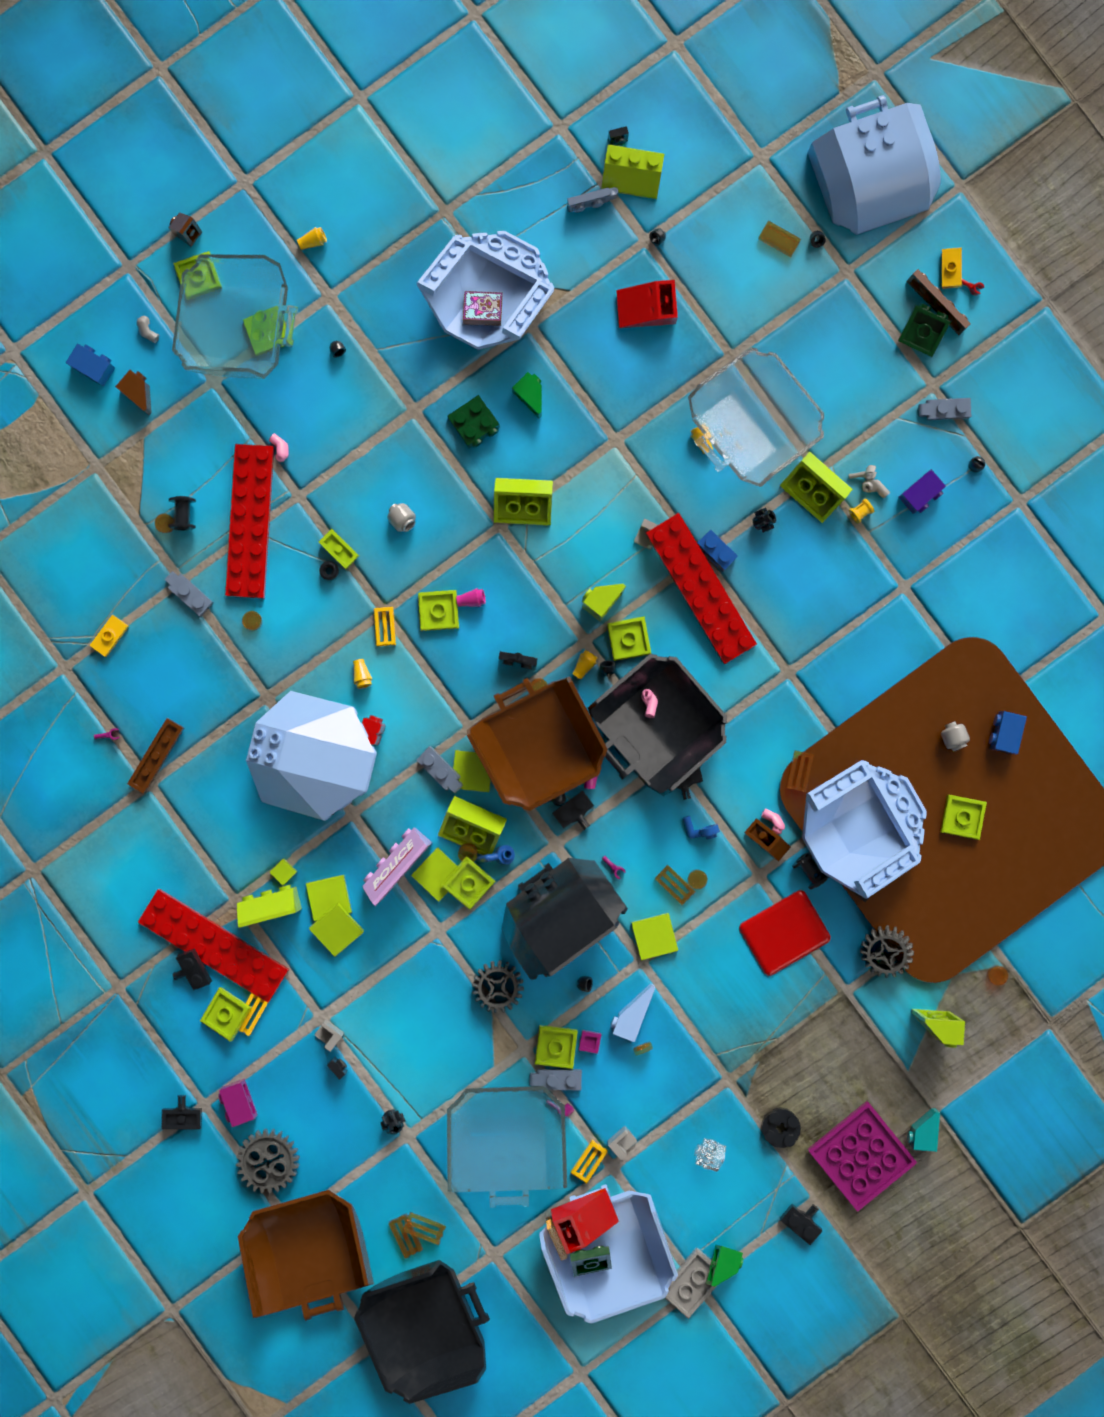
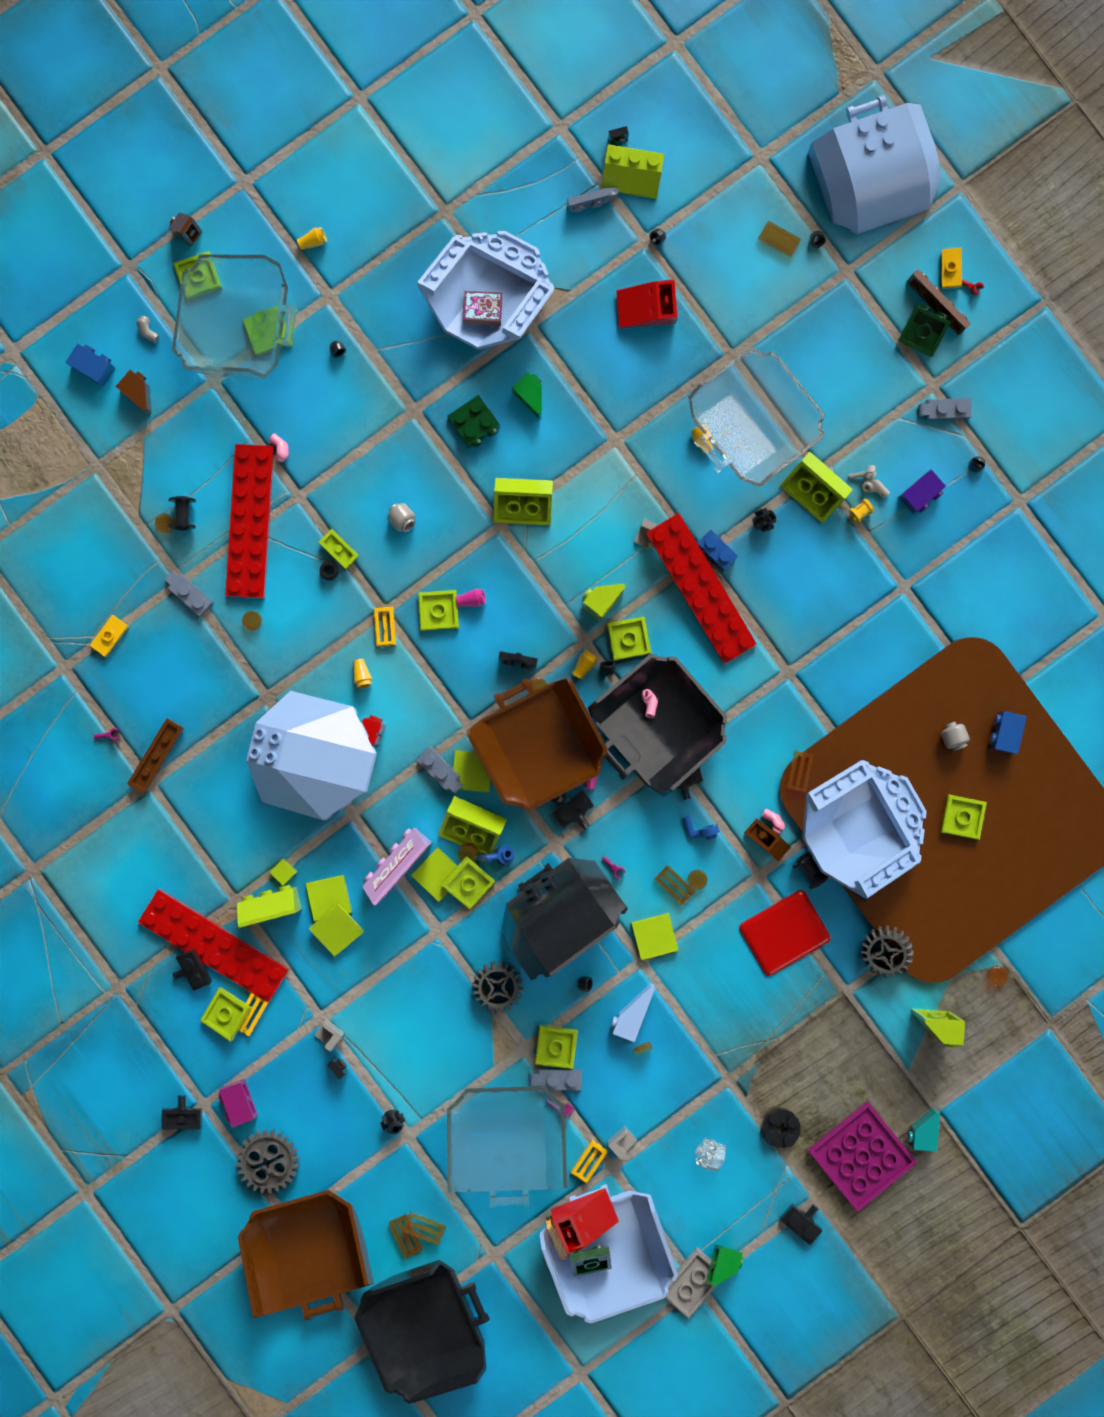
(590, 1041): magenta plate -> none

